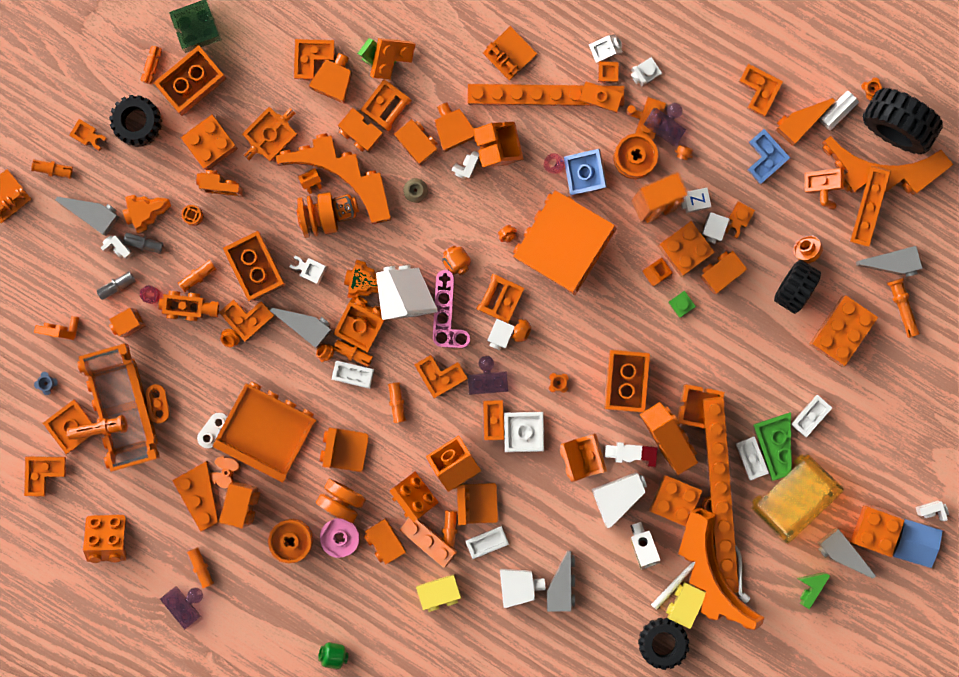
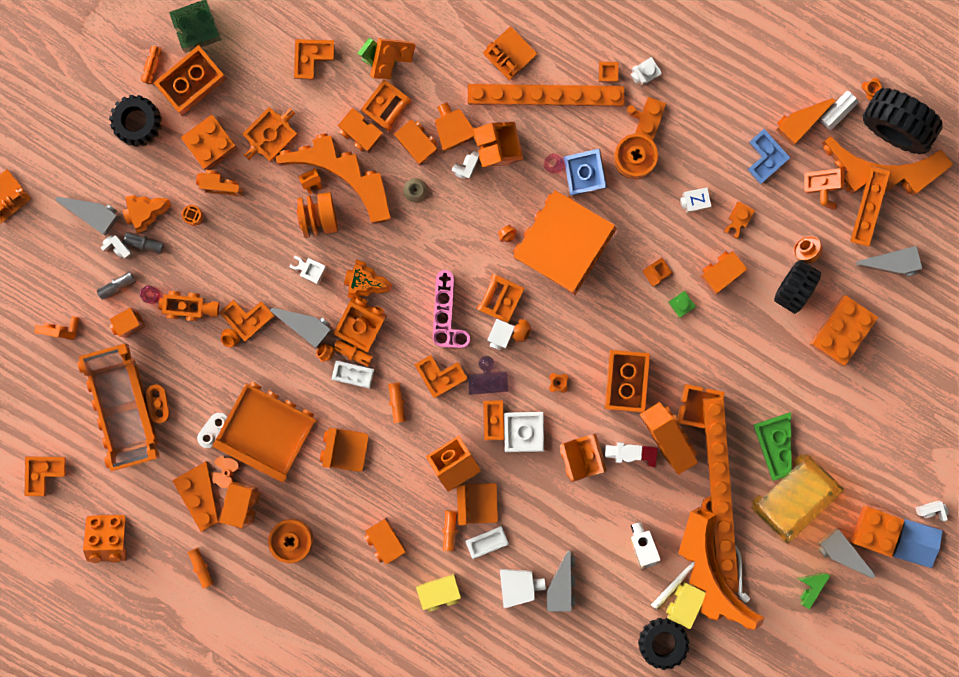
(39, 384): sand blue plate -> none
(52, 168): orange pin -> none
(68, 417): orange plate -> none
(86, 133): orange plate -> none
(105, 427): orange pin -> none
(181, 606): clear purple plate -> none
(196, 276): orange pin -> none
(254, 266): orange brick -> none
(329, 542): bright pink plate -> none
(333, 79): orange torso -> none
(333, 655): green head -> none
(339, 503): orange wheel -> none
(345, 207): orange head -> none
(403, 293): white slope -> none
(413, 496): orange plate -> none
(429, 541): orange plate -> none
(456, 260): orange head -> none
(601, 97): orange plate -> none
(606, 48): white bracket -> none
(618, 496): white slope -> none
(659, 198): orange brick -> none
(665, 125): plate -> none
(675, 500): orange brick -> none
(684, 152): orange plate -> none
(686, 248): orange brick -> none
(714, 228): white brick -> none
(752, 458): white plate -> none
(765, 87): orange plate -> none
(811, 416): white plate -> none
(901, 297): orange pin -> none

